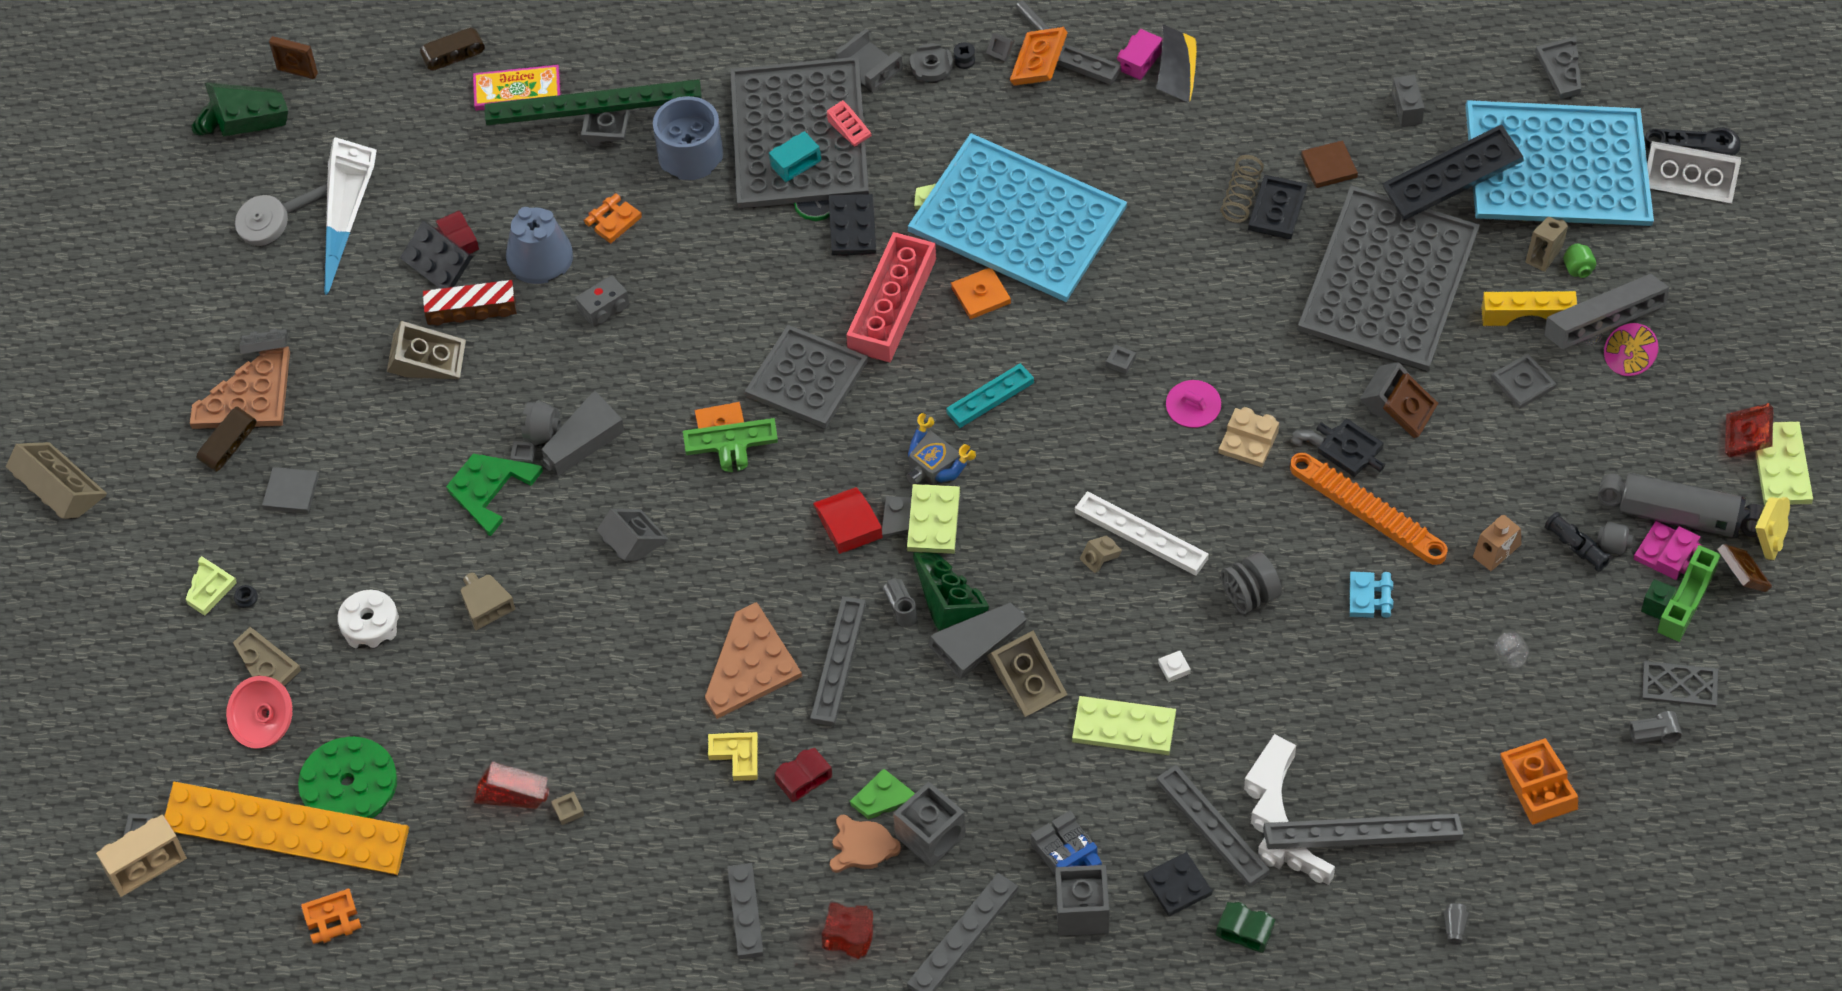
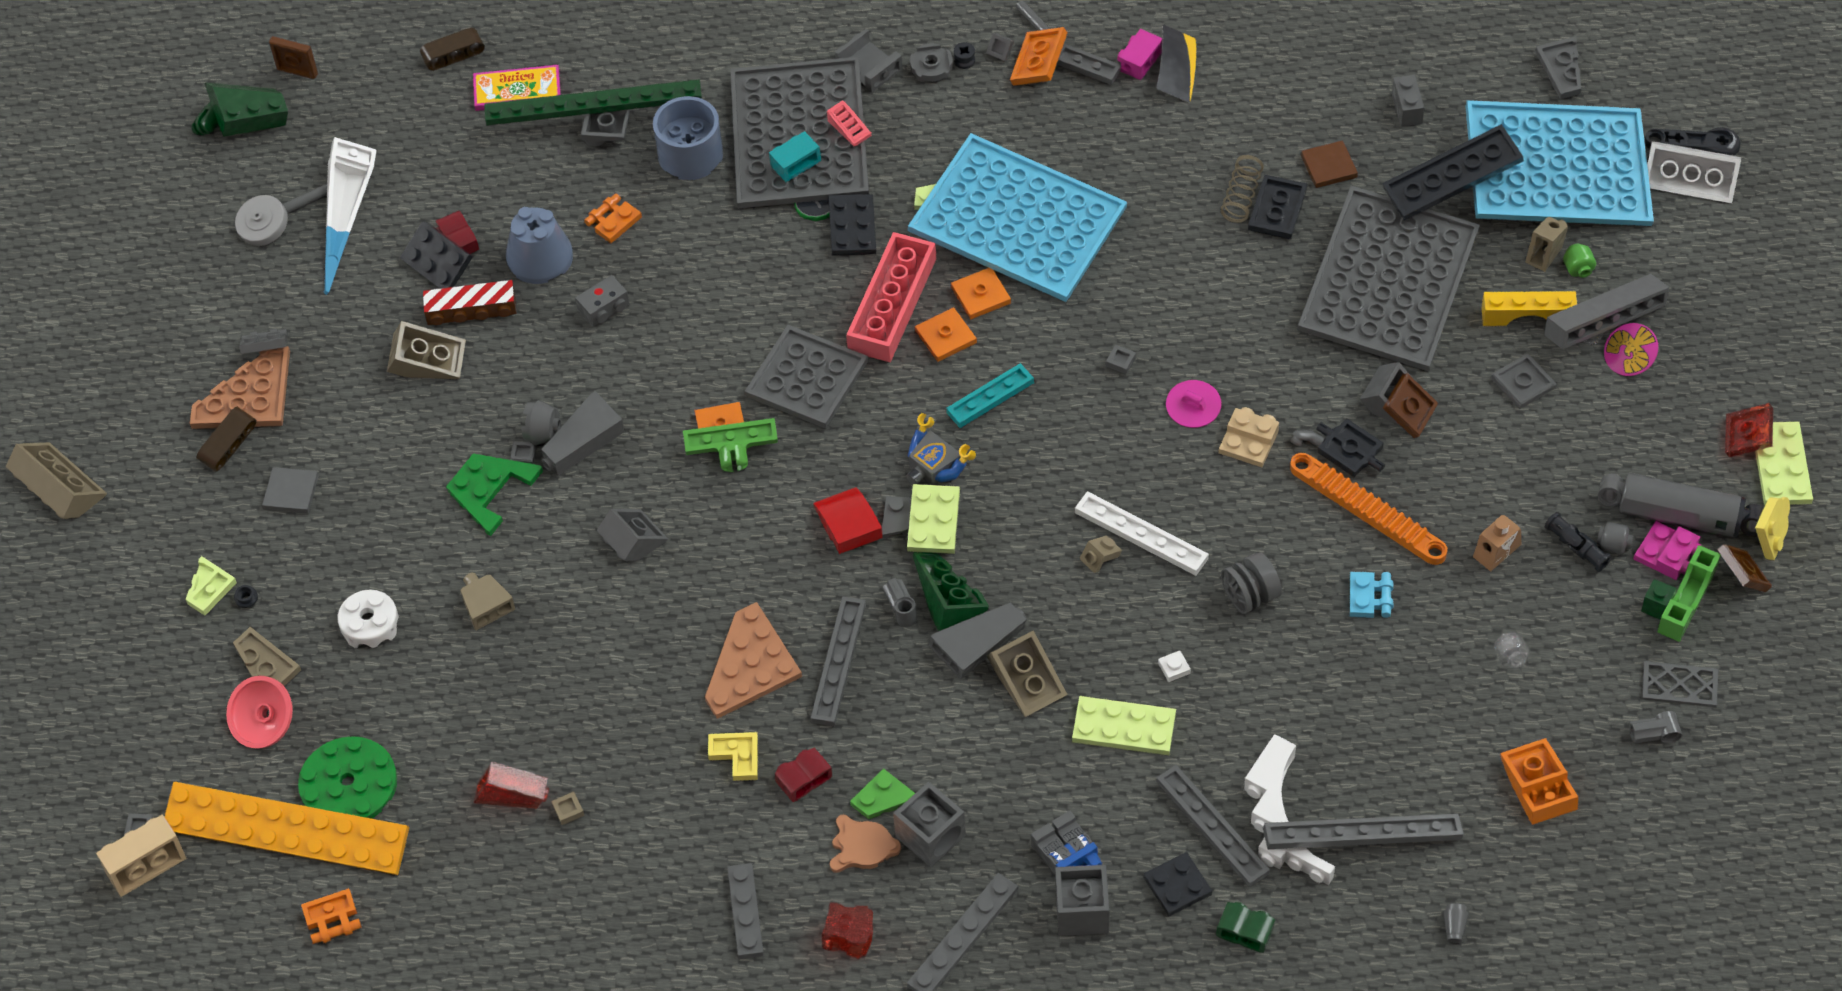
(945, 334): none -> orange plate

